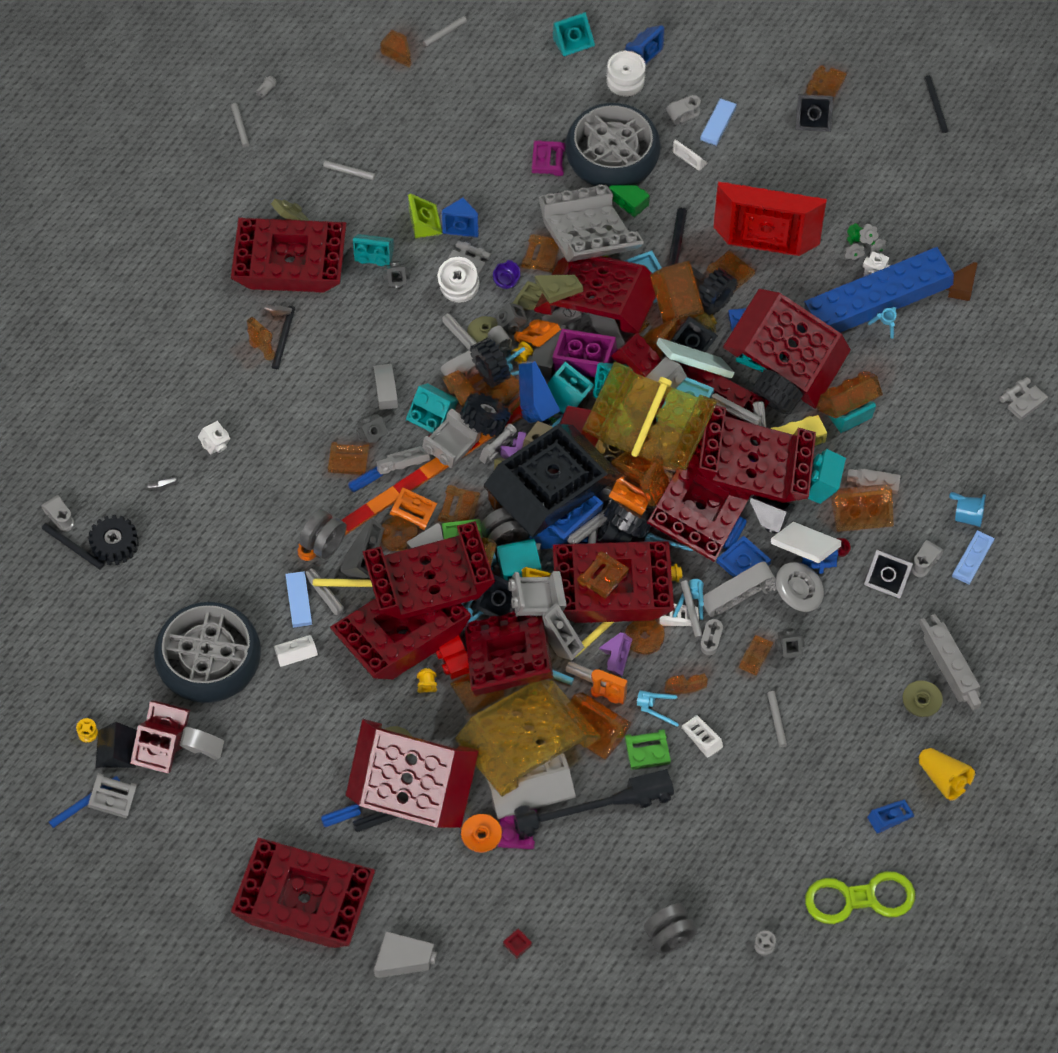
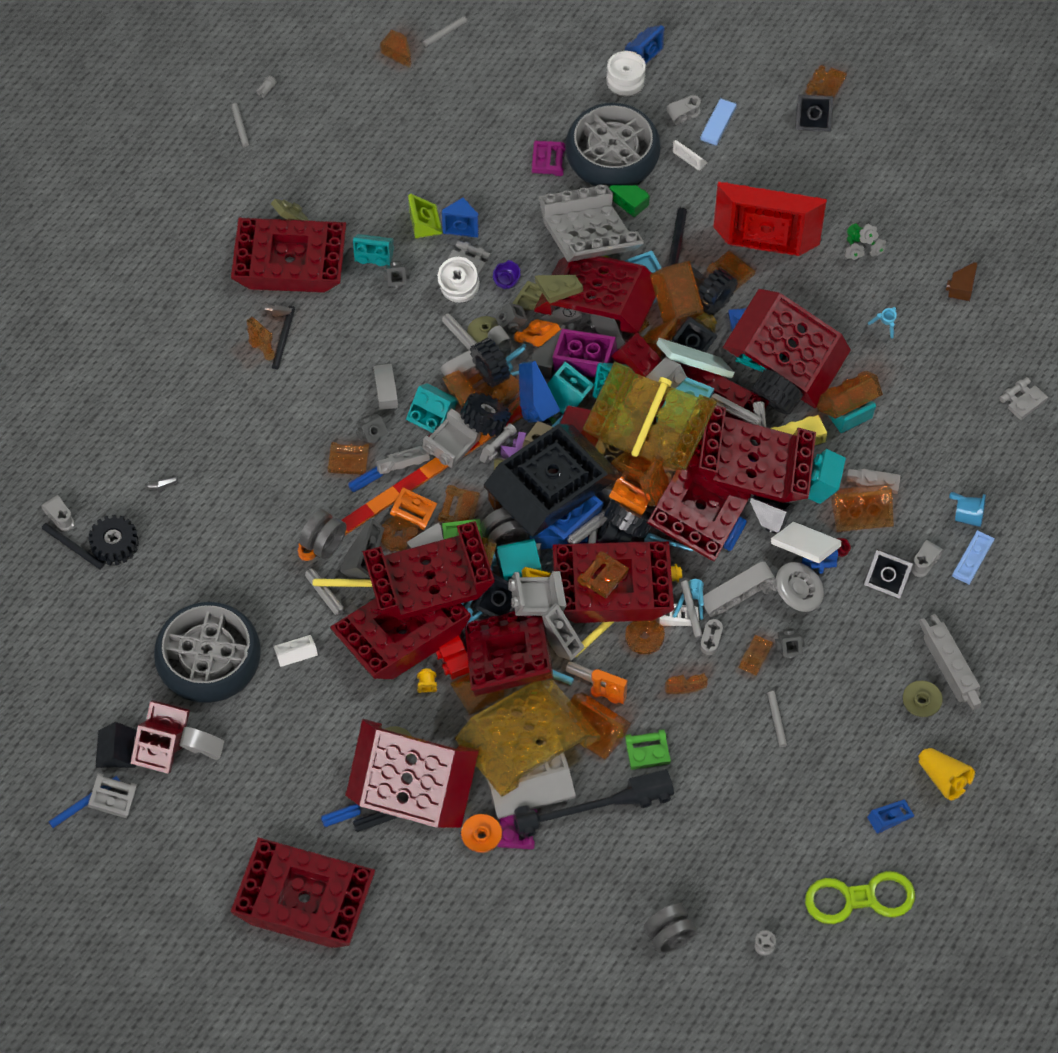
(89, 726): yellow wheel -> none
(214, 438): white brick -> none
(298, 599): light blue tile -> none
(349, 170): light grey bar -> none
(403, 956): light grey slope -> none
(517, 943): dark red plate -> none
(525, 354): yellow wheel -> none
(546, 256): clear orange plate -> none
(573, 34): teal slope -> none
(618, 648): medium lavender slope -> none
(647, 699): medium azure plant -> none
(710, 745): white slope -> none
(741, 557): blue plate -> none
(875, 263): white brick -> none
(886, 288): blue brick -> none
(936, 104): black bar -> none

